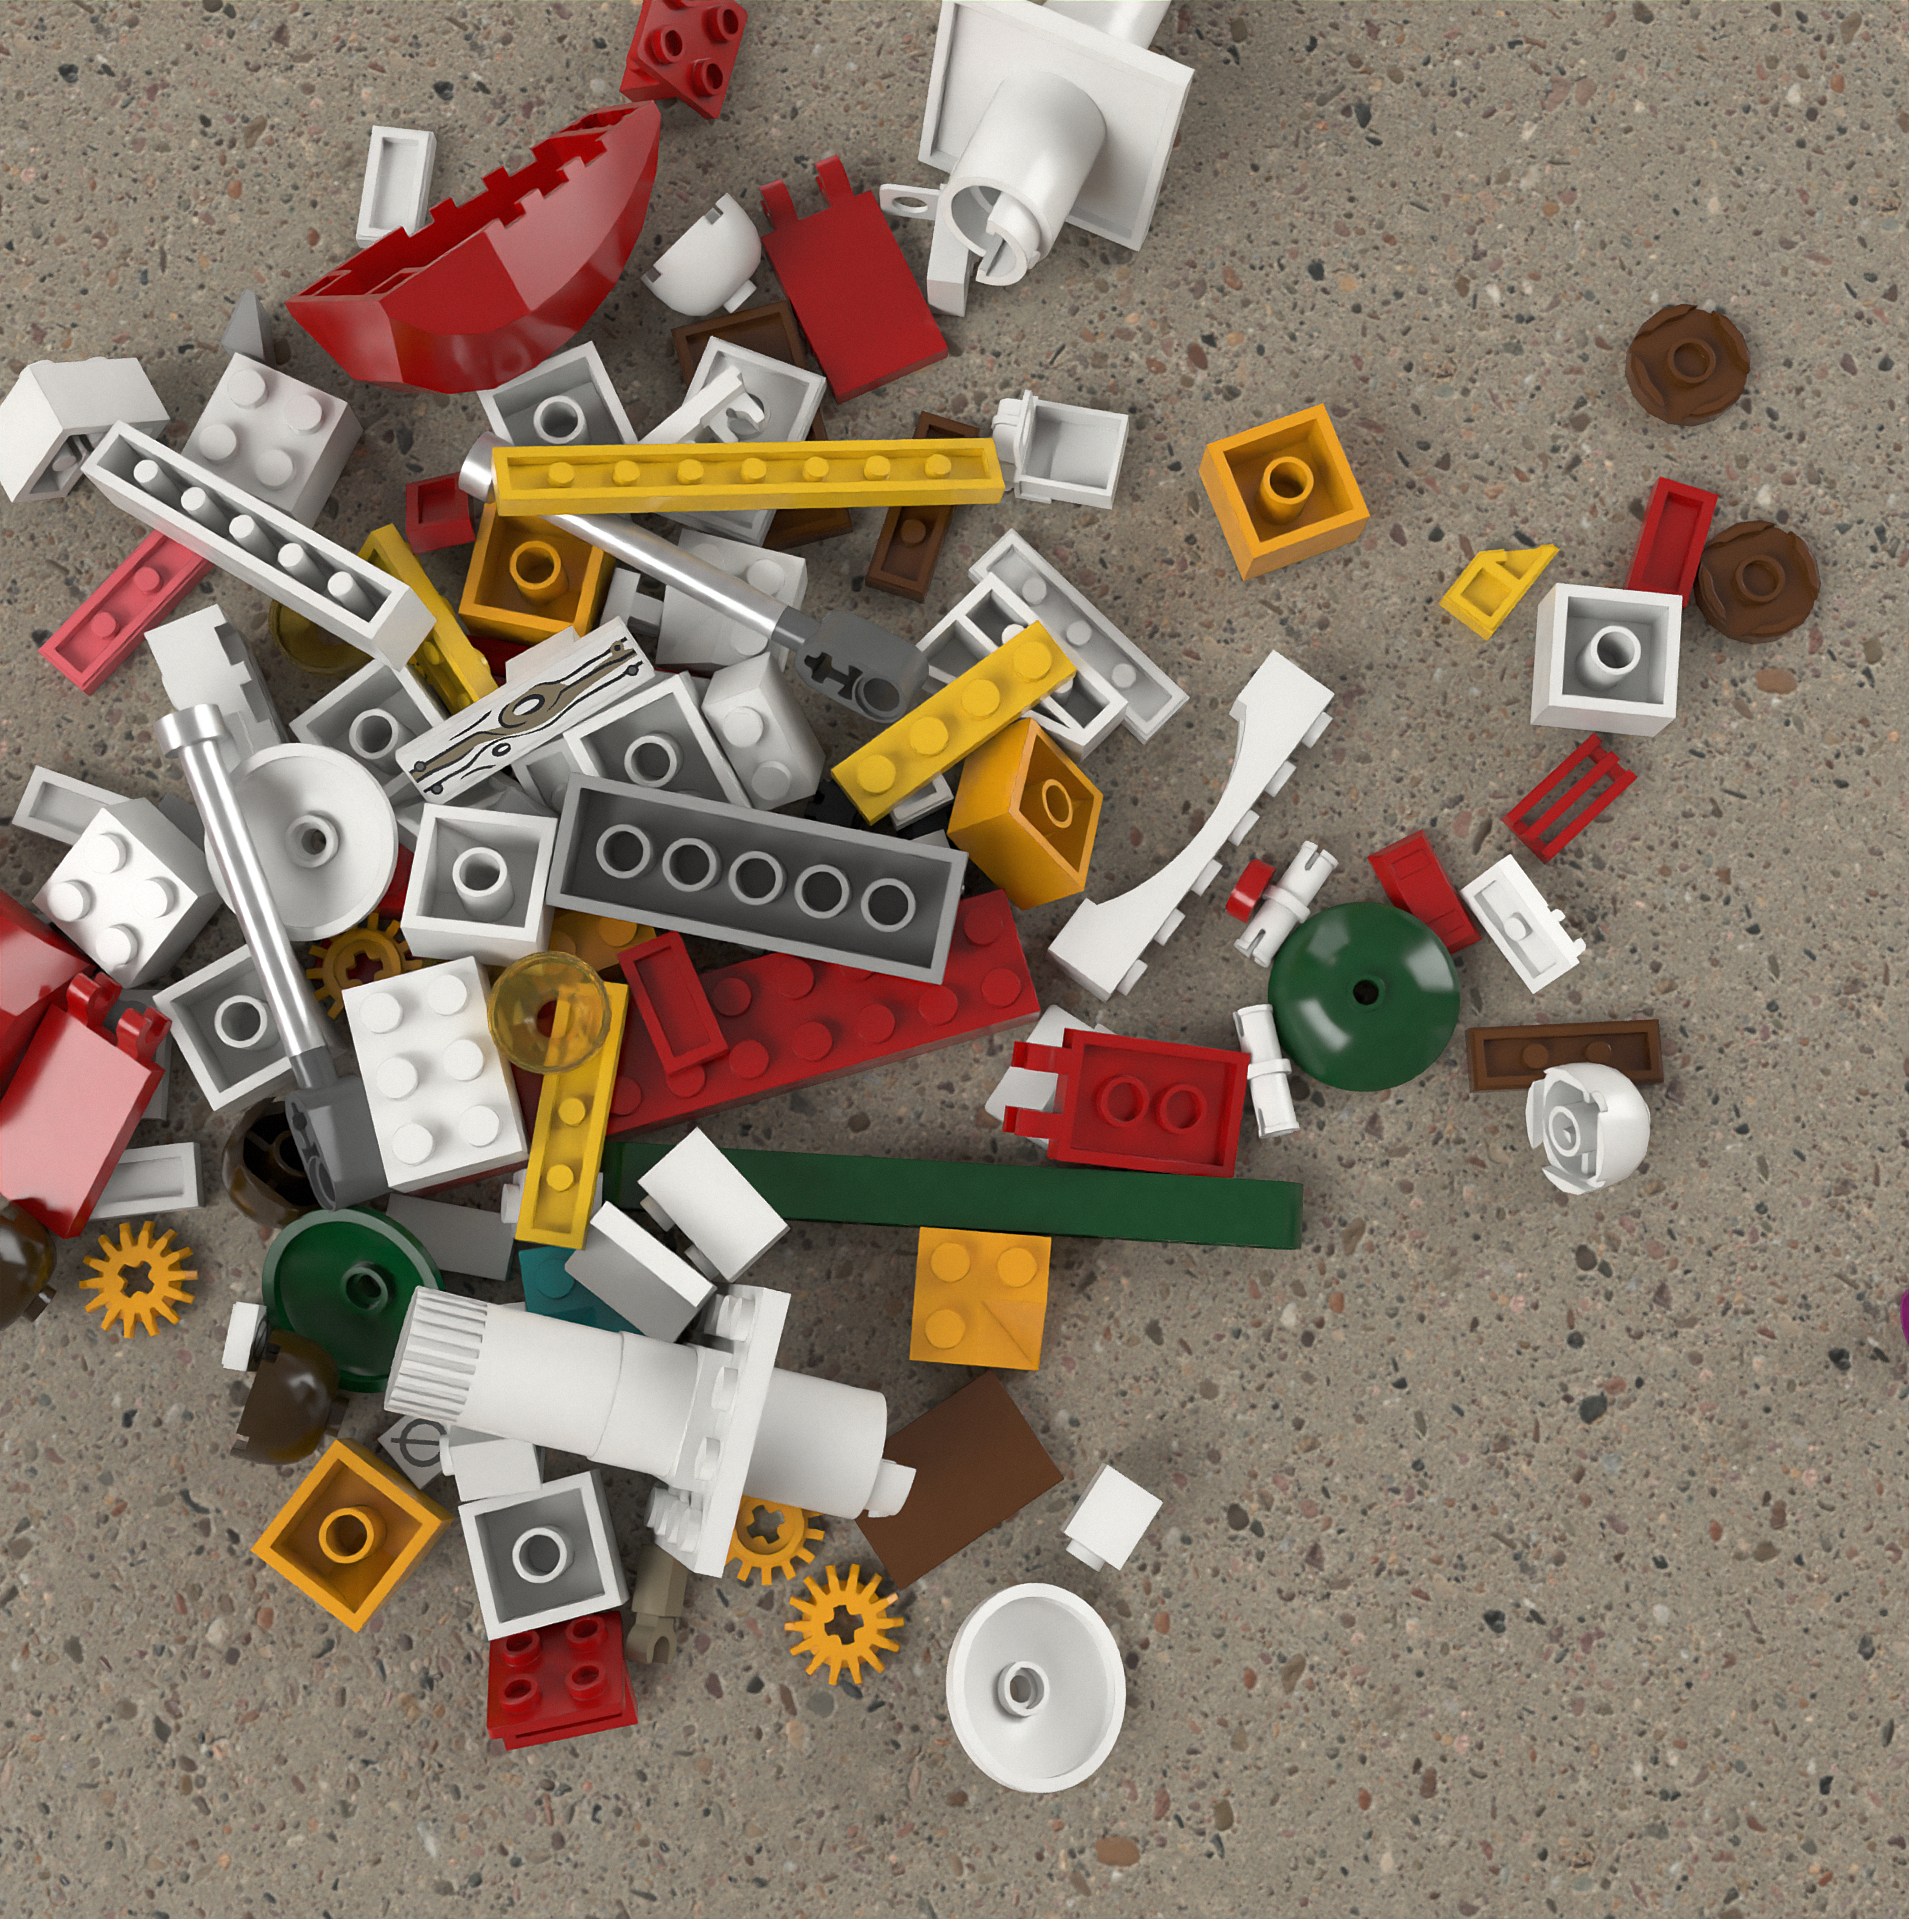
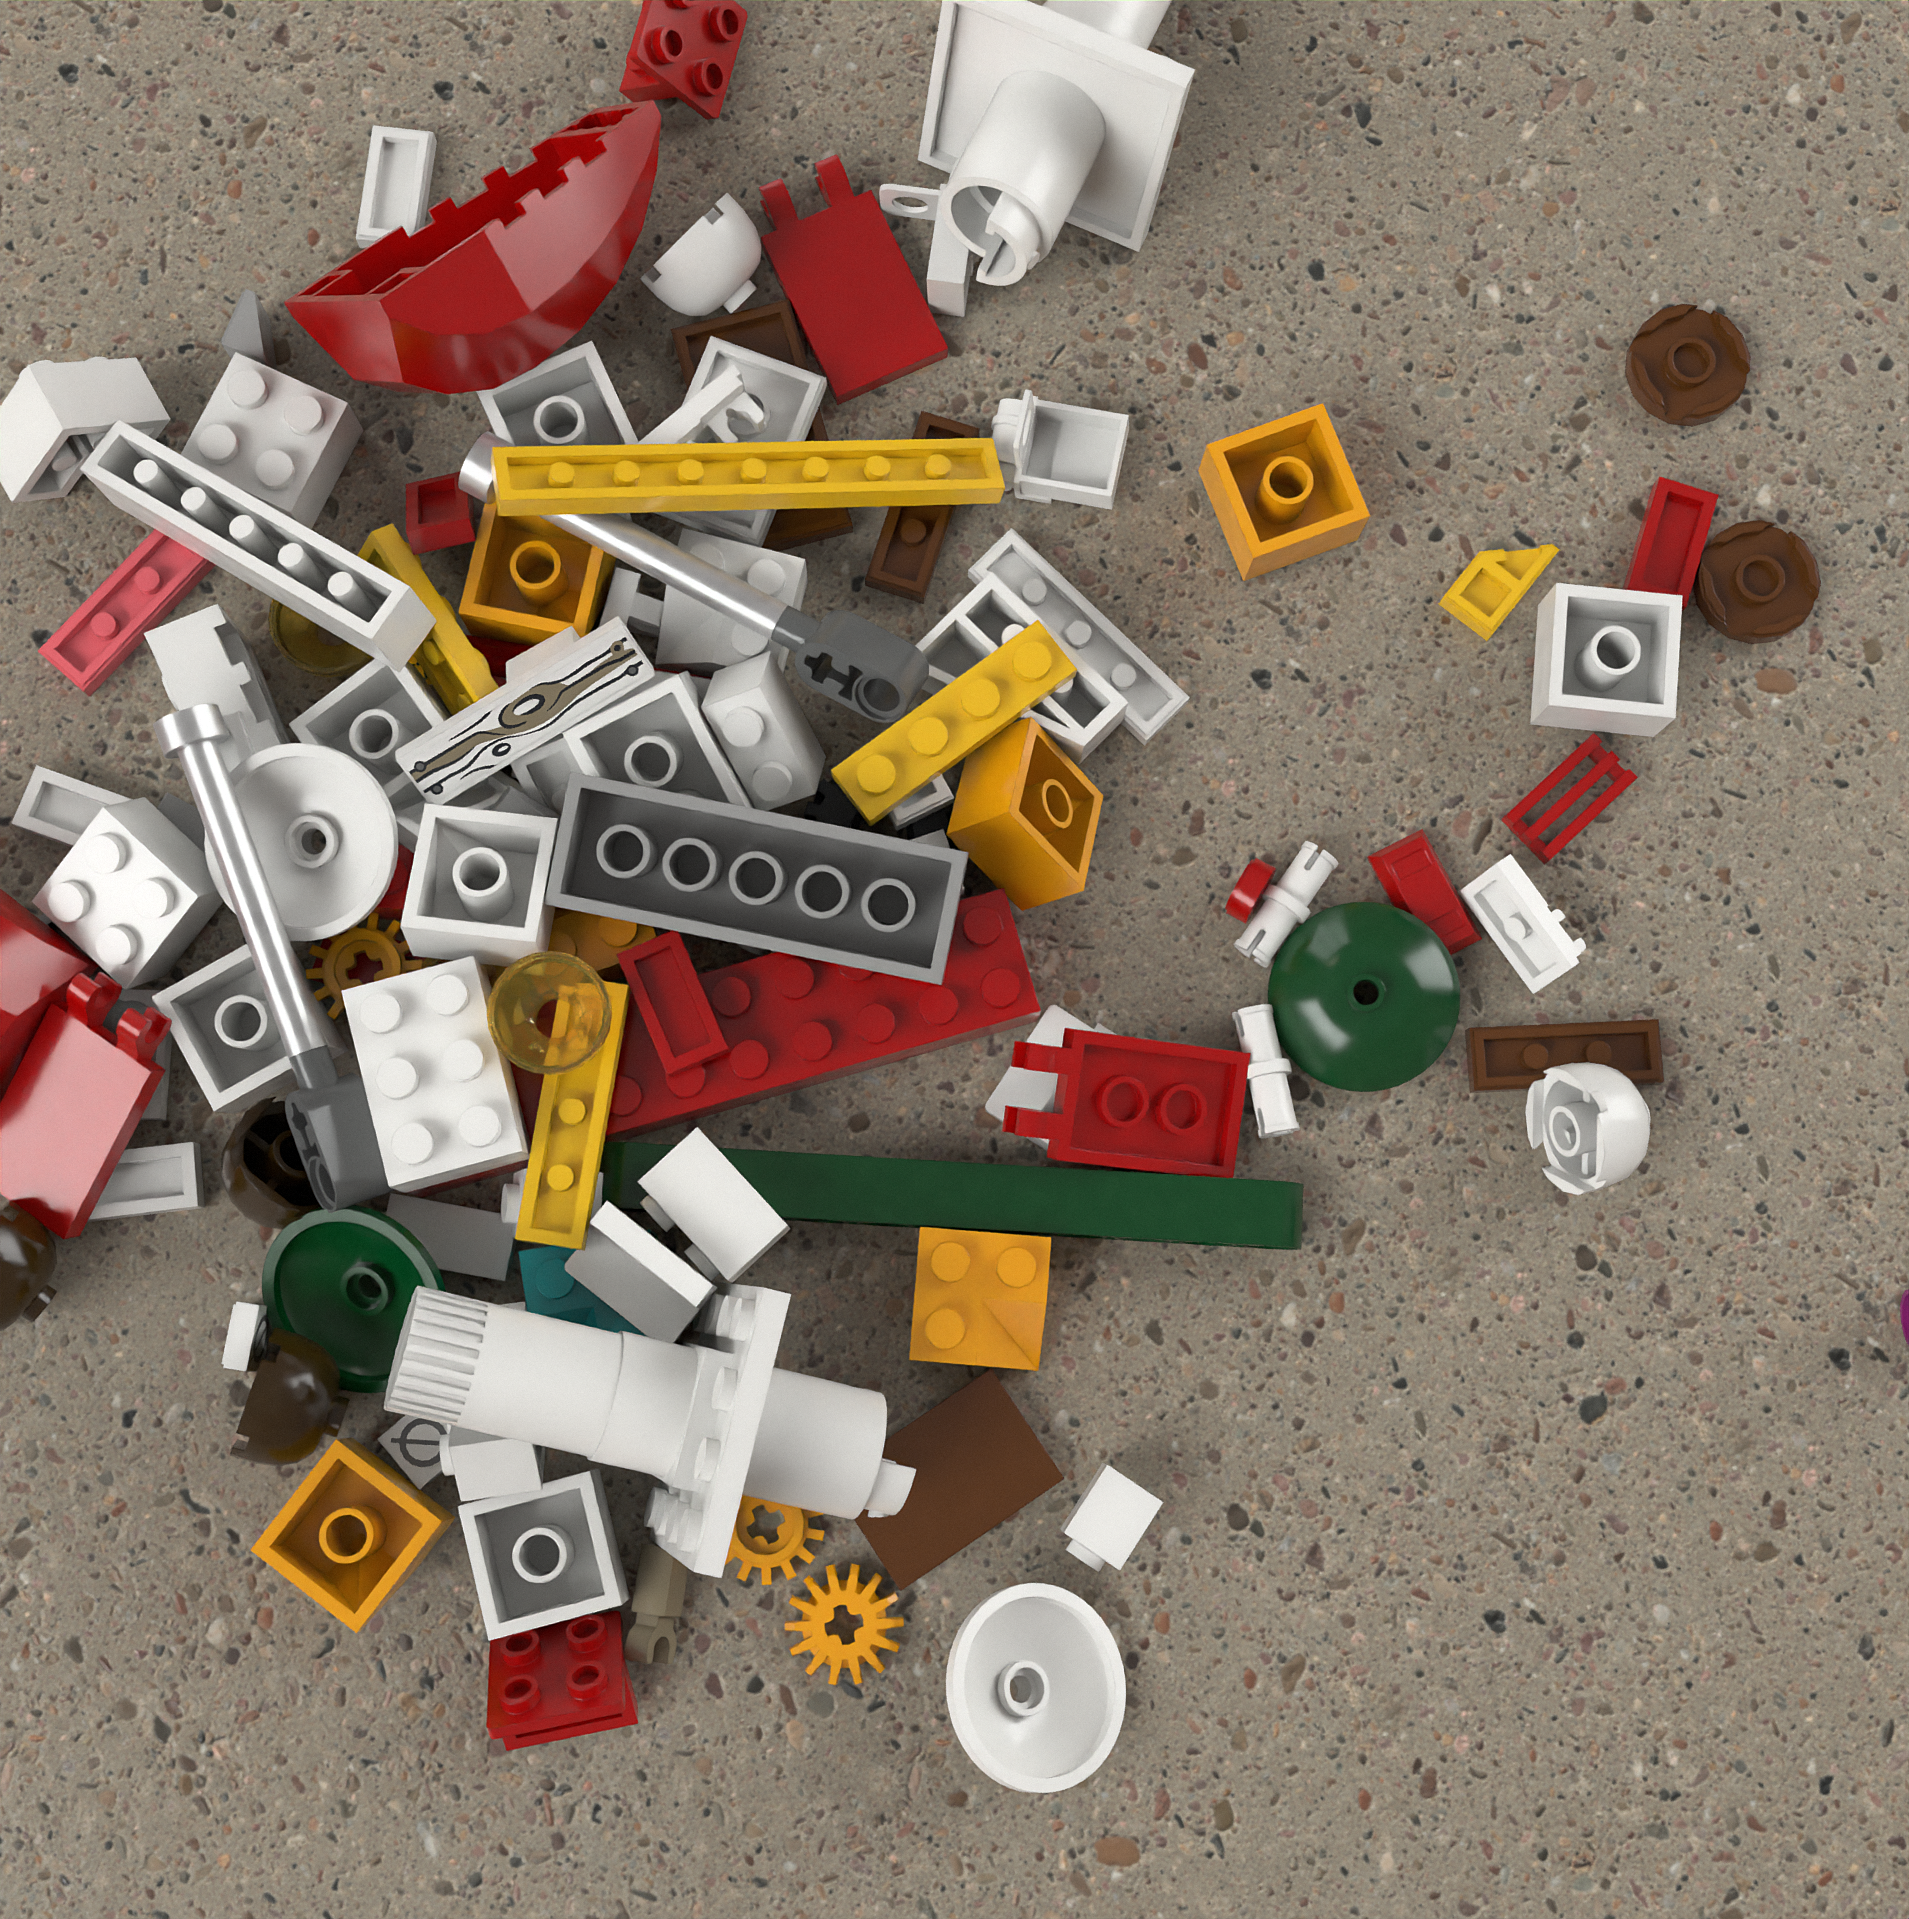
(165, 1275): light orange gear -> none
(1274, 716): white arch -> none

